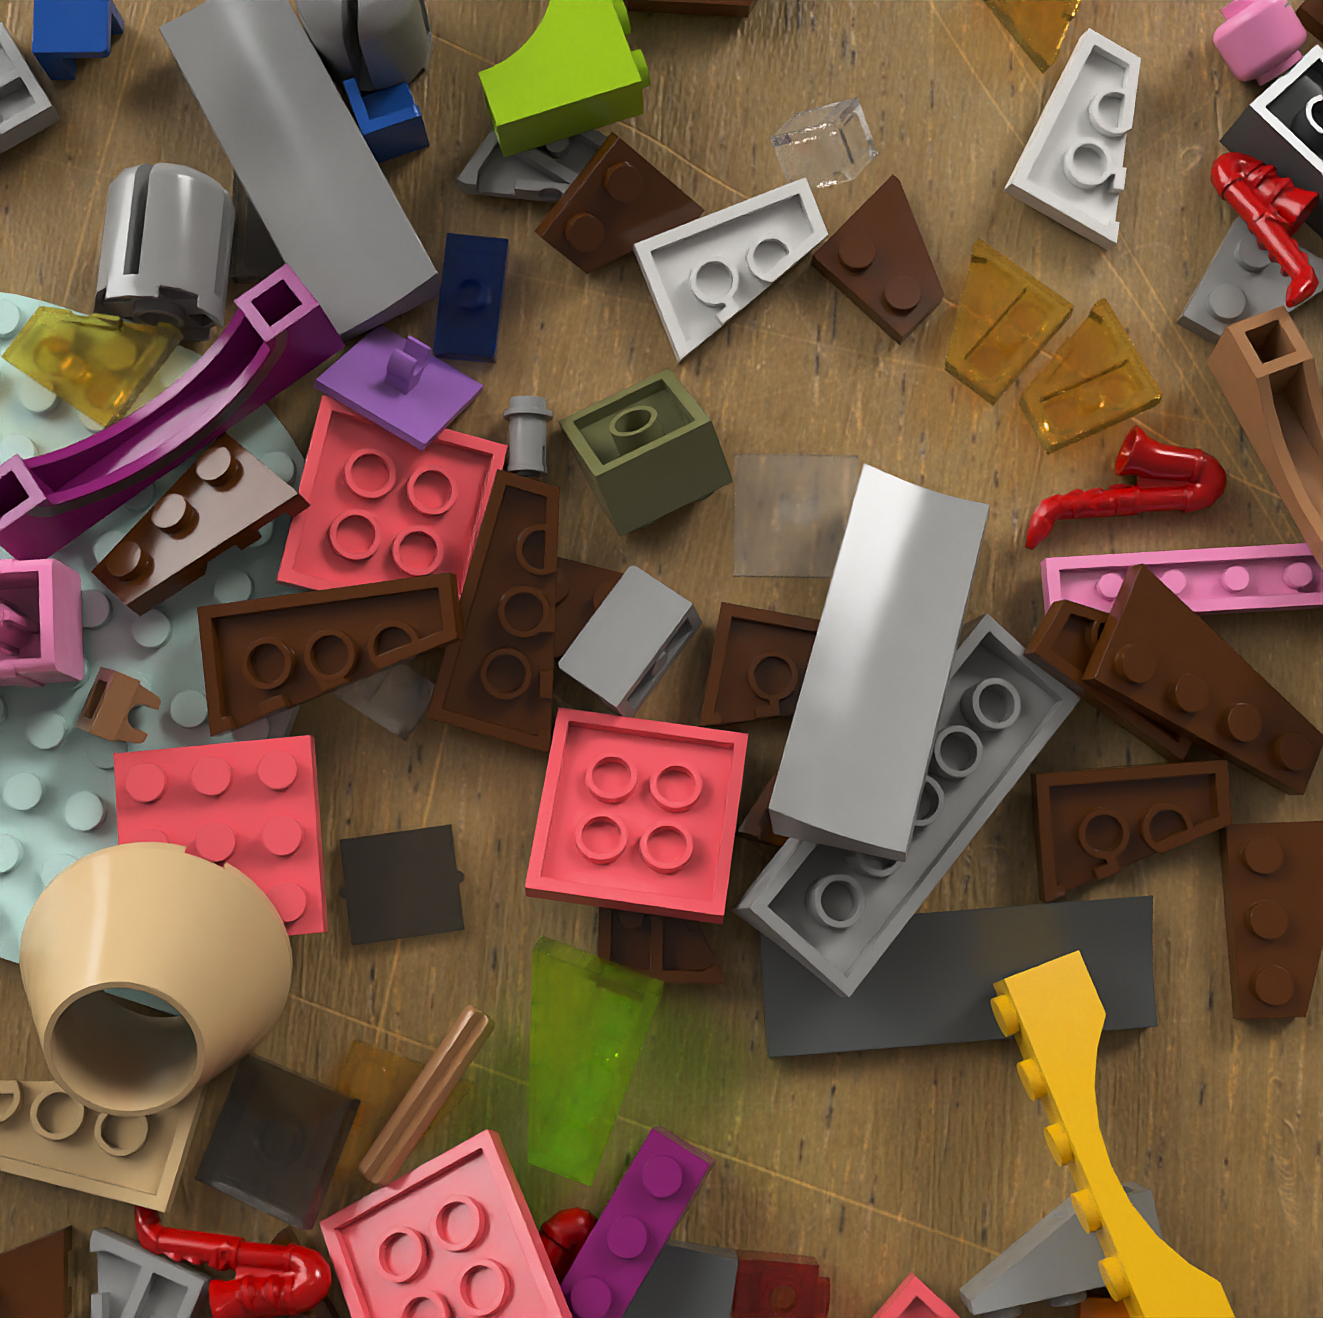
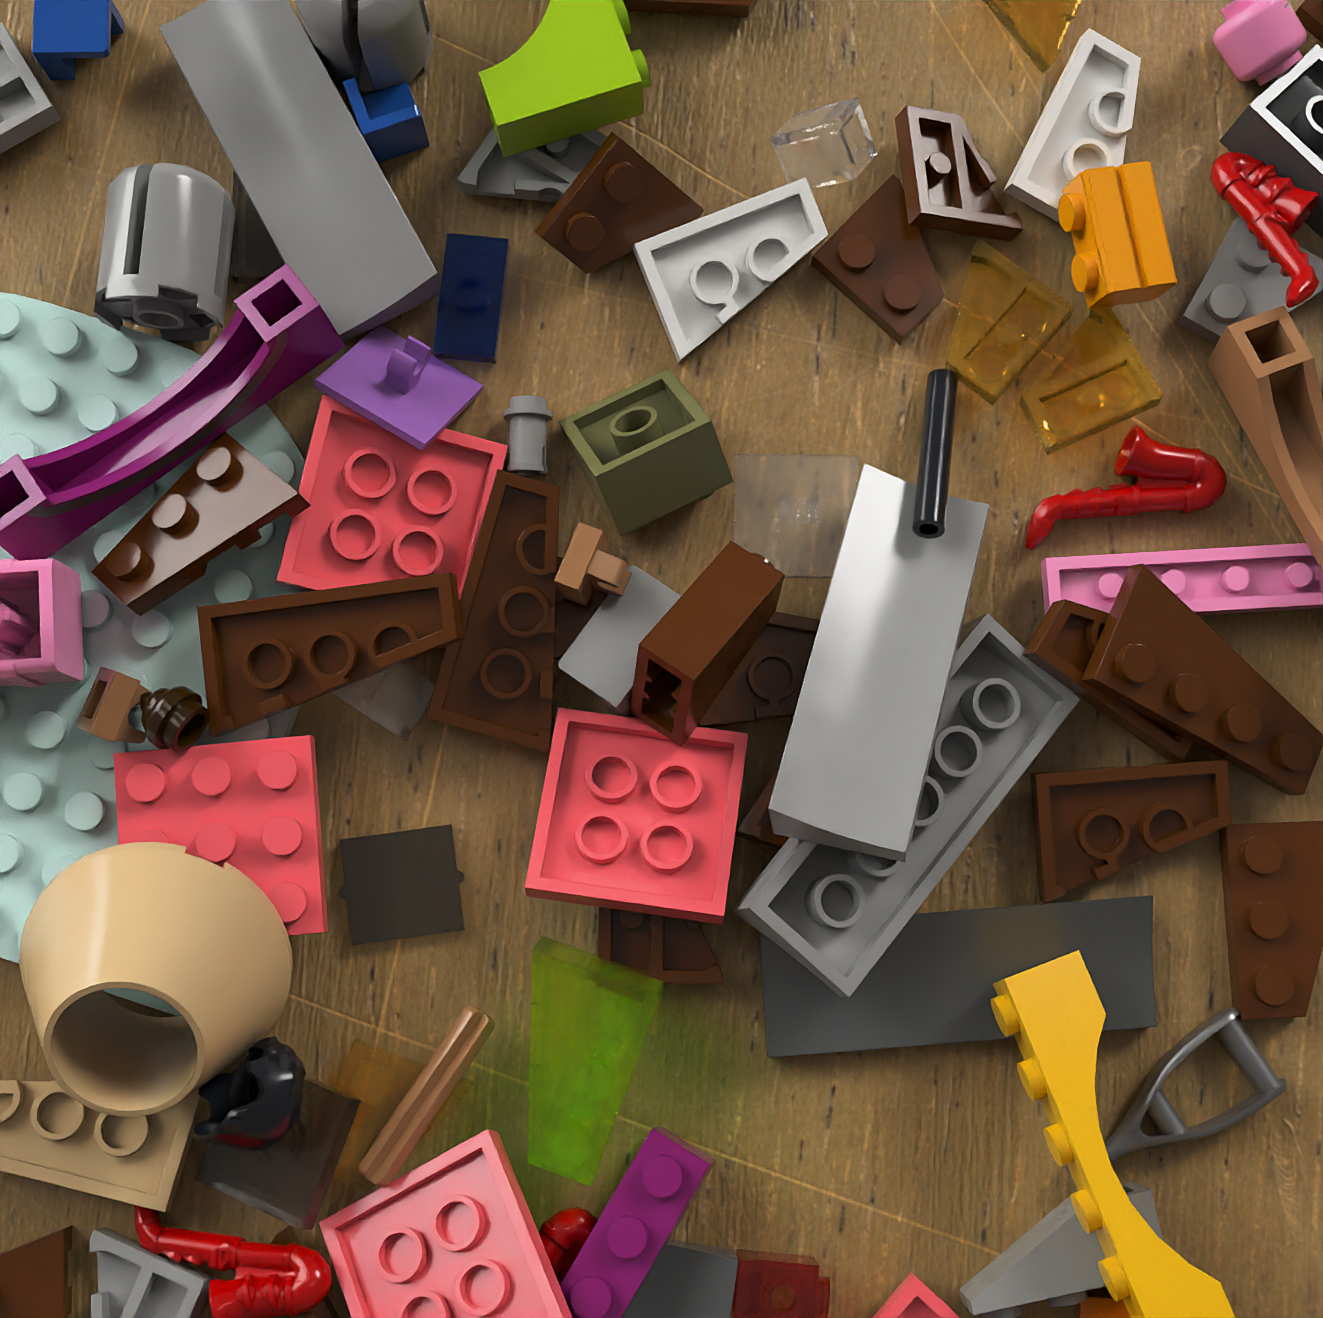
(92, 359): clear yellow wing -> none
(173, 717): none -> dark brown plate
(256, 1102): none -> black hair
(590, 567): none -> medium nougat tile
(703, 641): none -> reddish brown slope
(935, 454): none -> black piece
(948, 178): none -> reddish brown wing
(1117, 235): none -> light orange brick
(1155, 1104): none -> flat silver piece

